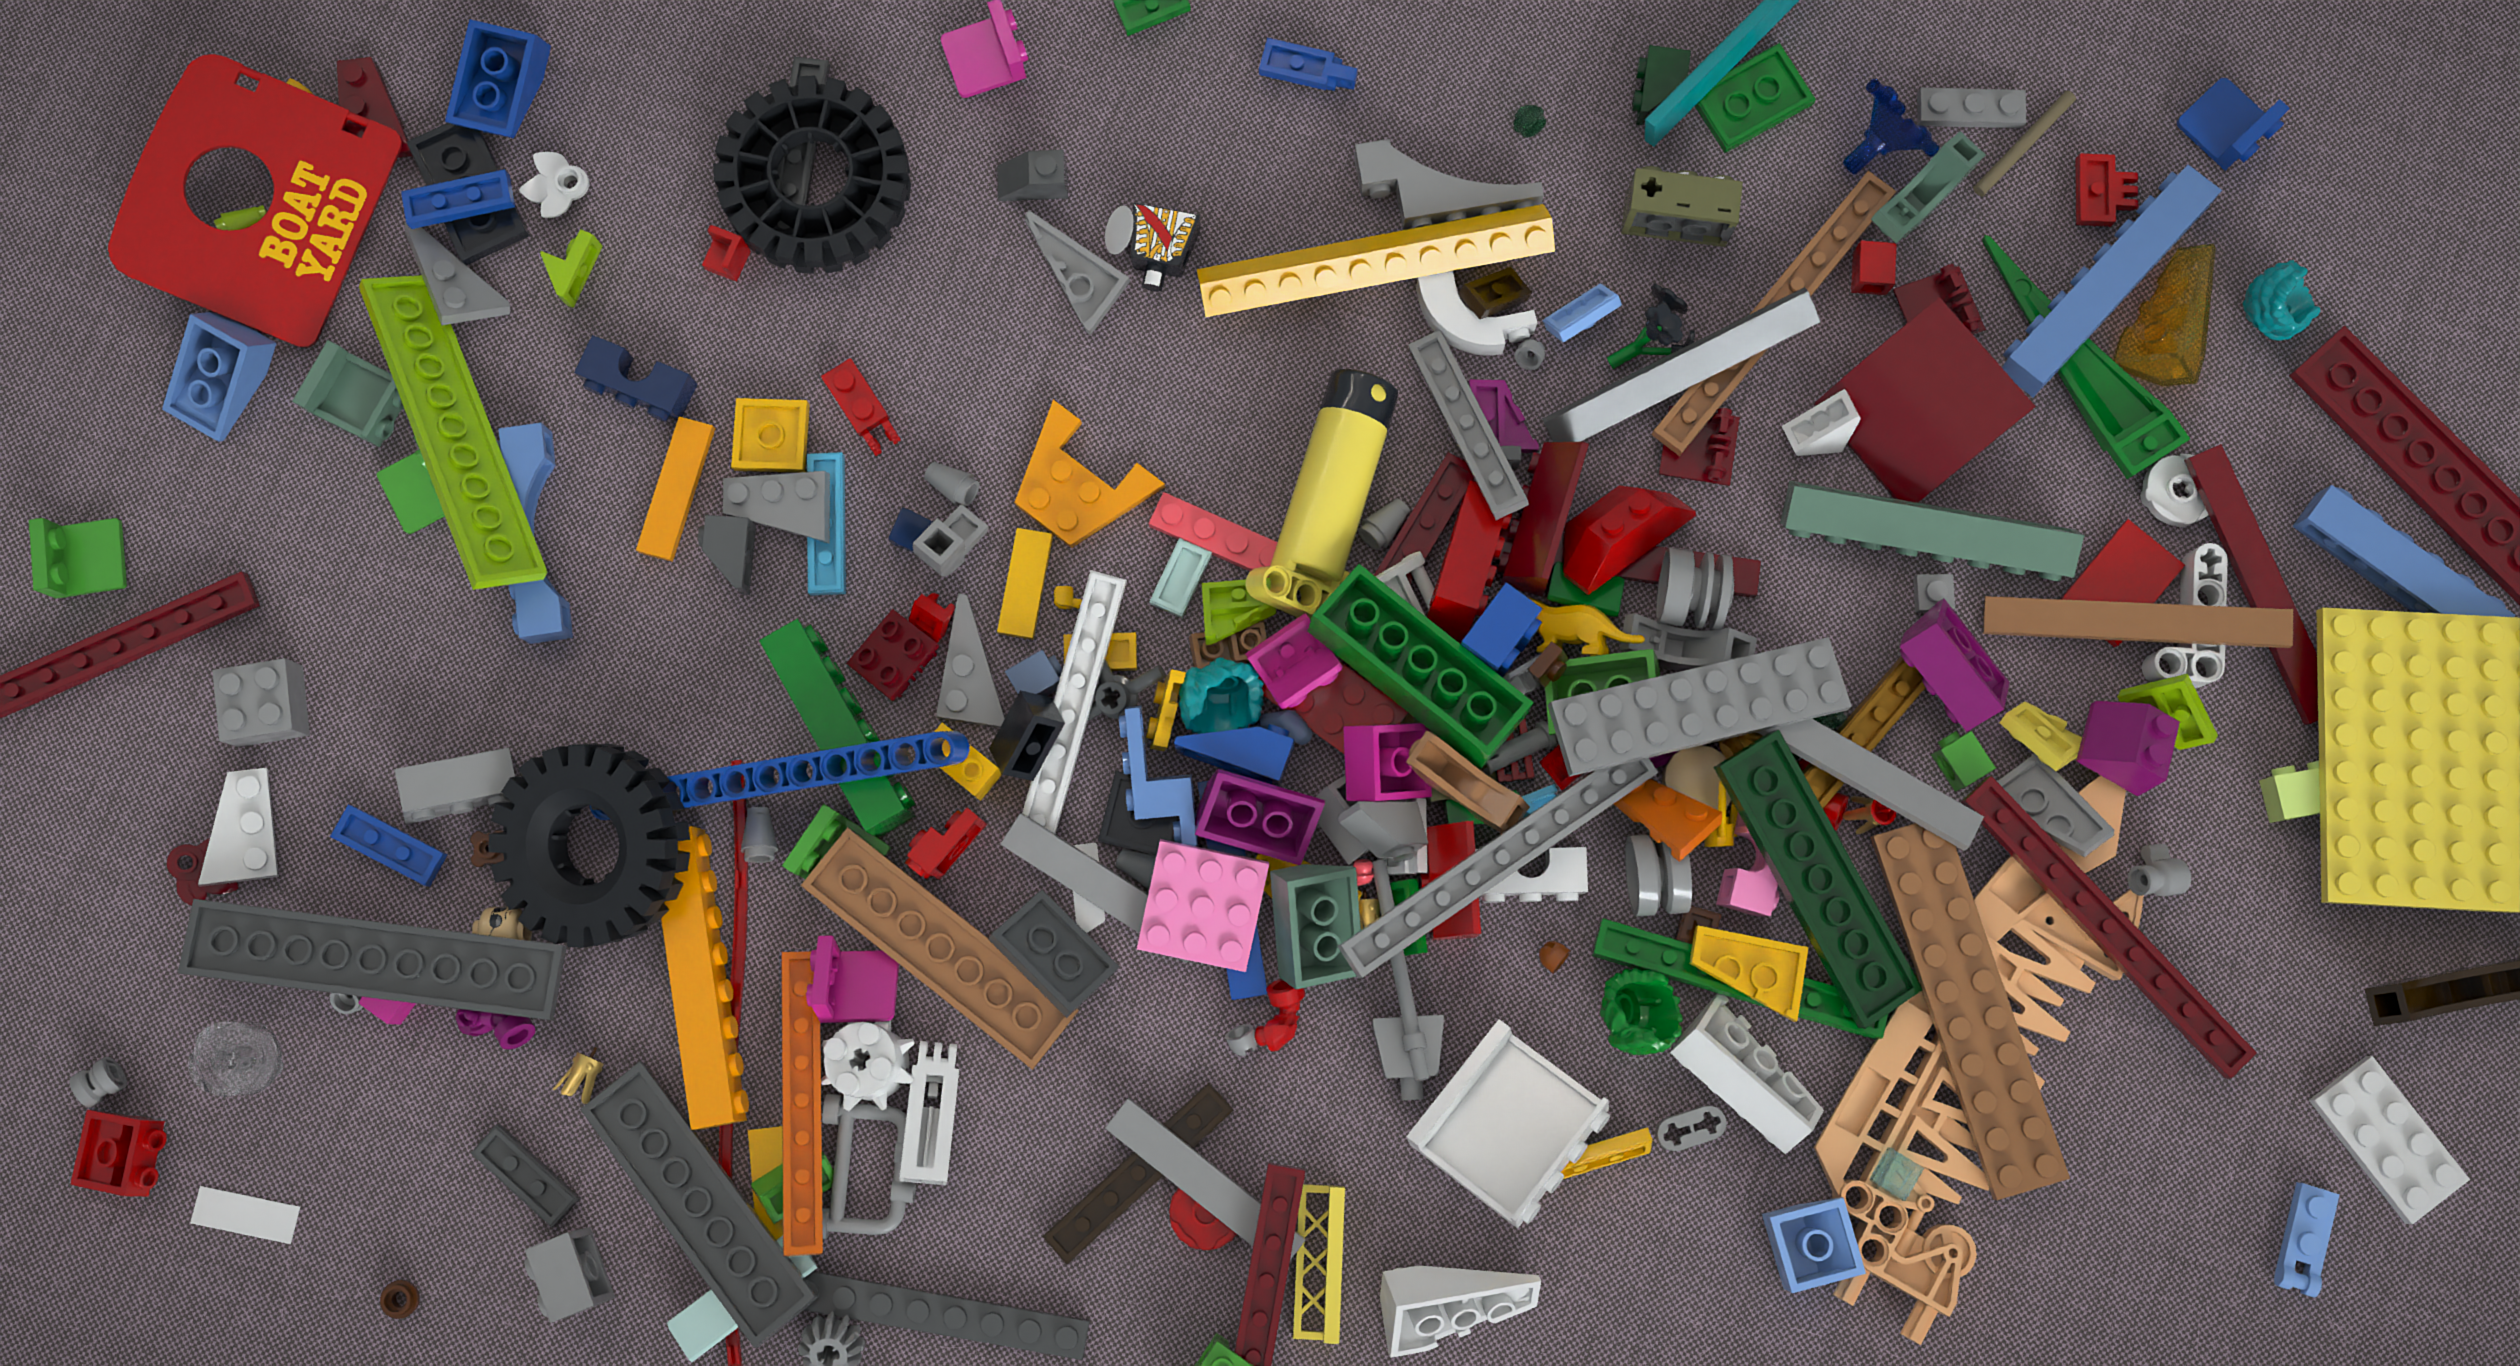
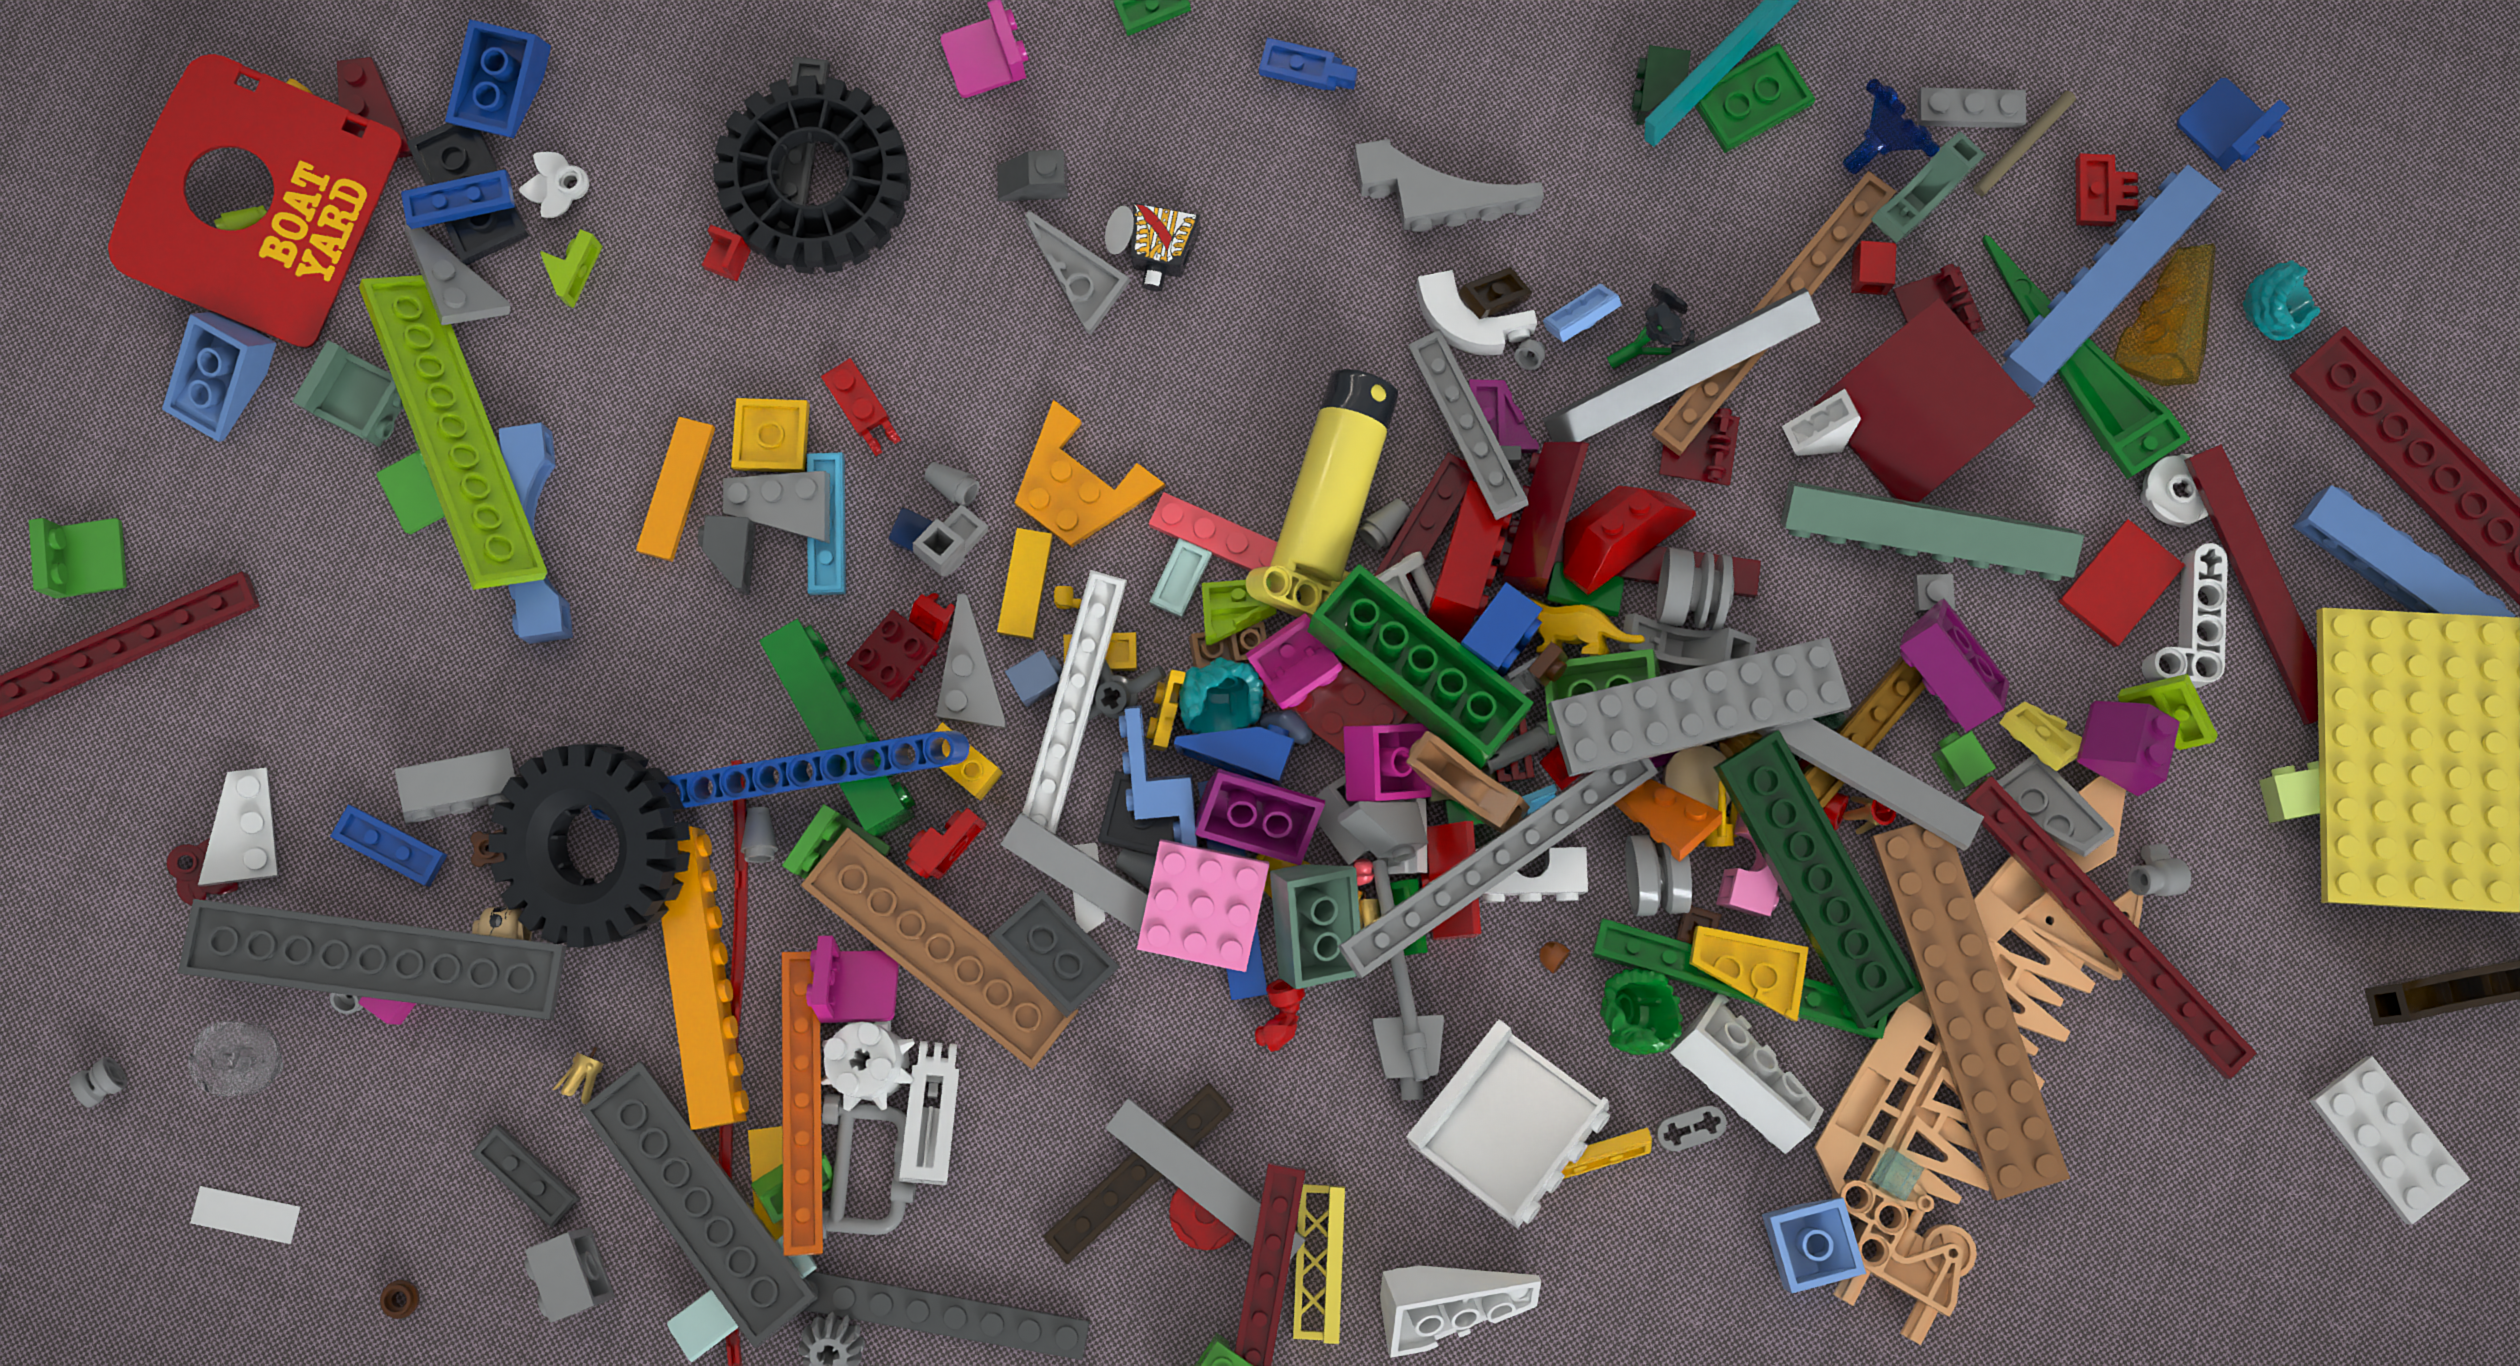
(118, 1153): red plate -> none
(261, 702): light grey brick -> none
(509, 1030): magenta arm -> none
(662, 392): dark blue arch -> none
(1026, 735): black brick -> none
(1241, 1039): light grey hinge -> none
(1376, 260): yellow brick -> none
(1529, 120): clear green plate -> none
(1681, 206): olive piece -> none
(2138, 622): medium nougat tile -> none
(2306, 1239): light blue plate -> none

